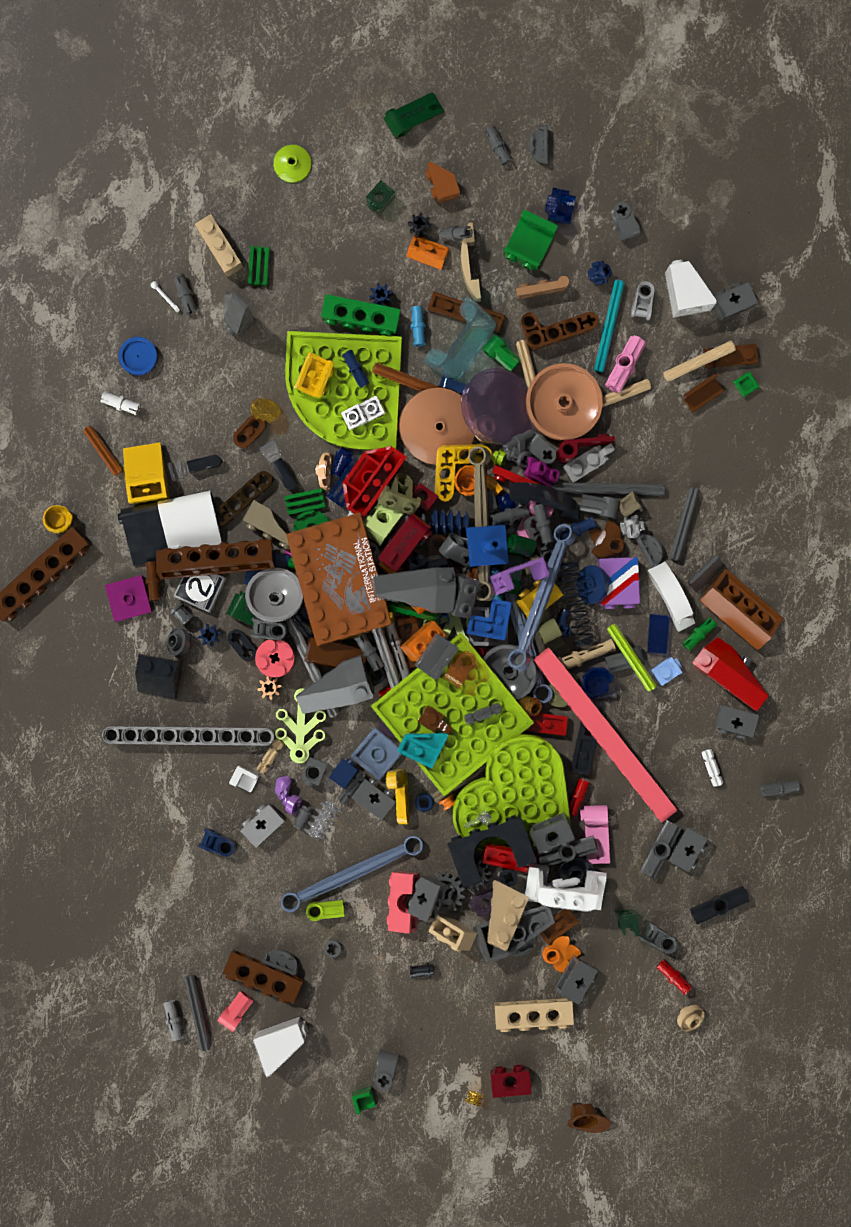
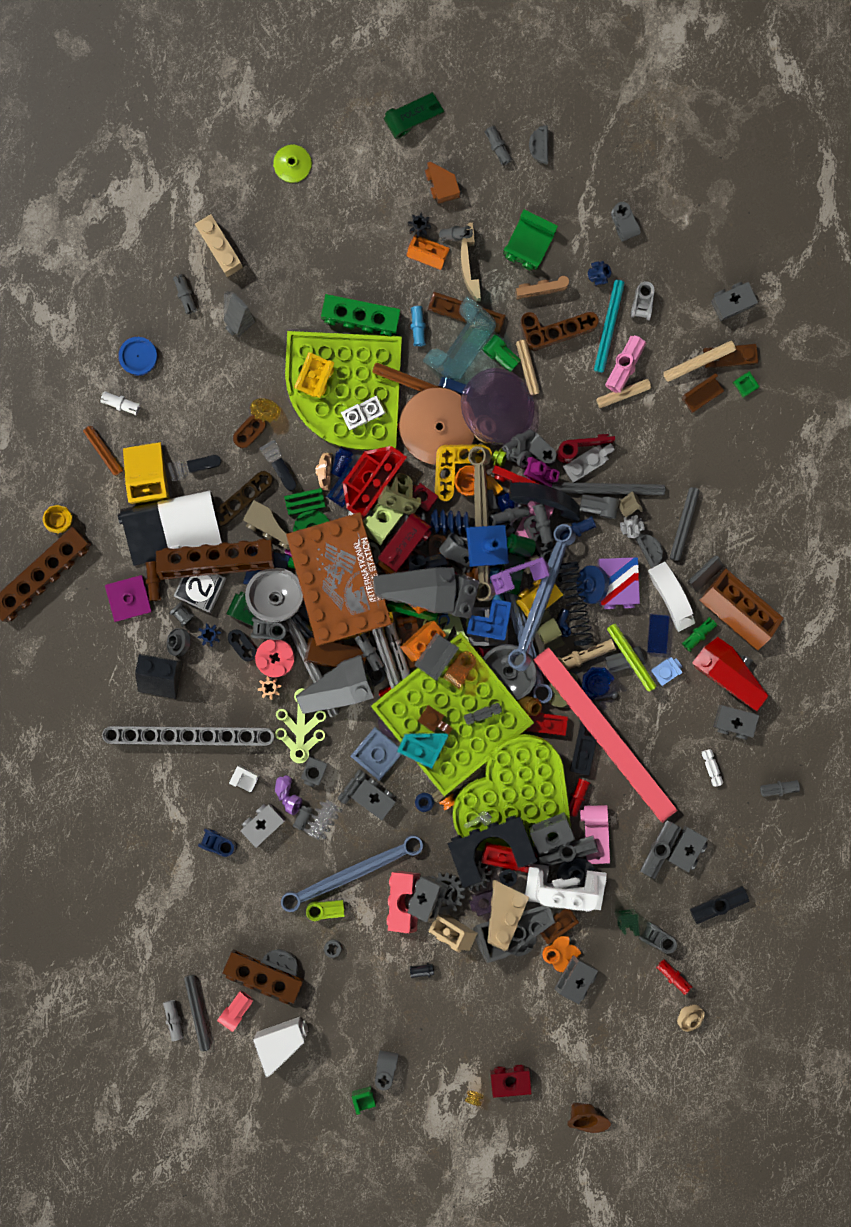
(154, 285): white hinge -> none
(259, 250): green tile -> none
(270, 756): tan axle -> none
(344, 772): dark blue brick -> none
(355, 368): dark blue axle -> none
(379, 290): dark blue gear -> none
(380, 189): clear green brick -> none
(398, 780): yellow beam -> none
(524, 1008): tan brick -> none
(560, 206): clear blue hair -> none
(564, 402): nougat dish -> none
(604, 538): reddish brown plate -> none
(687, 290): white slope -> none

